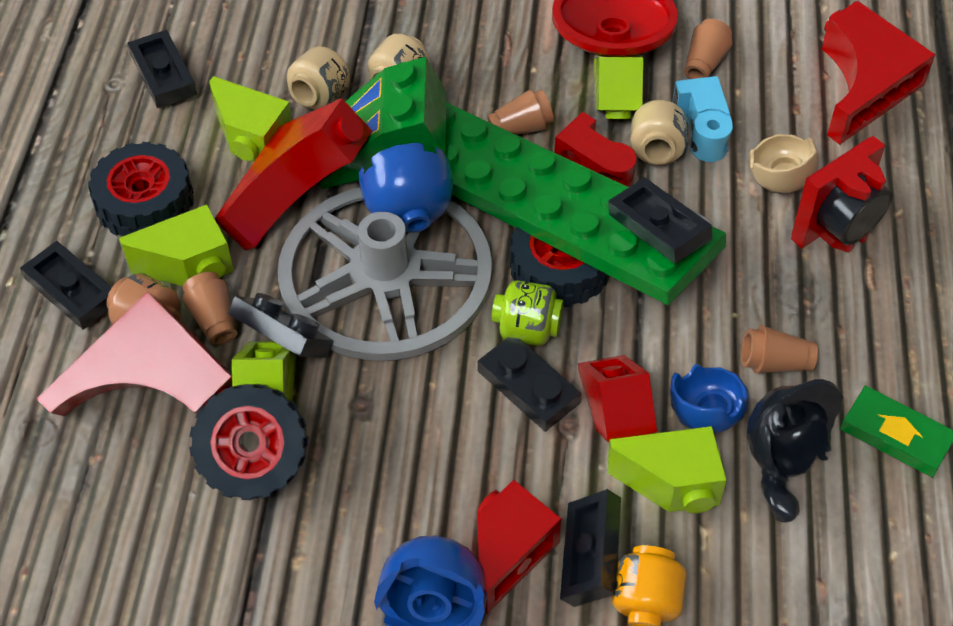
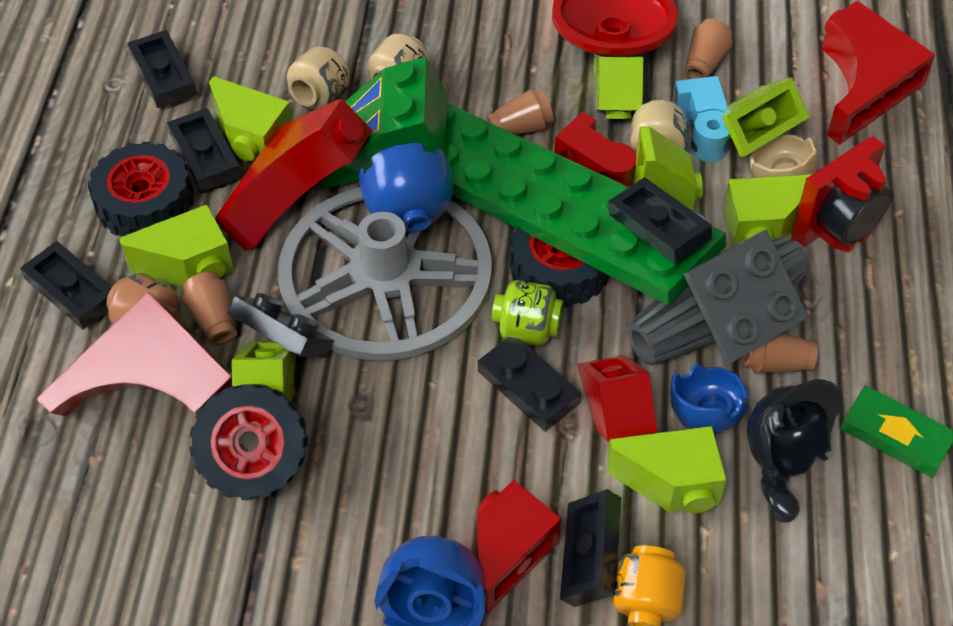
(204, 150): none -> black plate
(667, 167): none -> lime slope
(730, 299): none -> dark grey plate
(761, 205): none -> lime slope
(764, 115): none -> lime slope

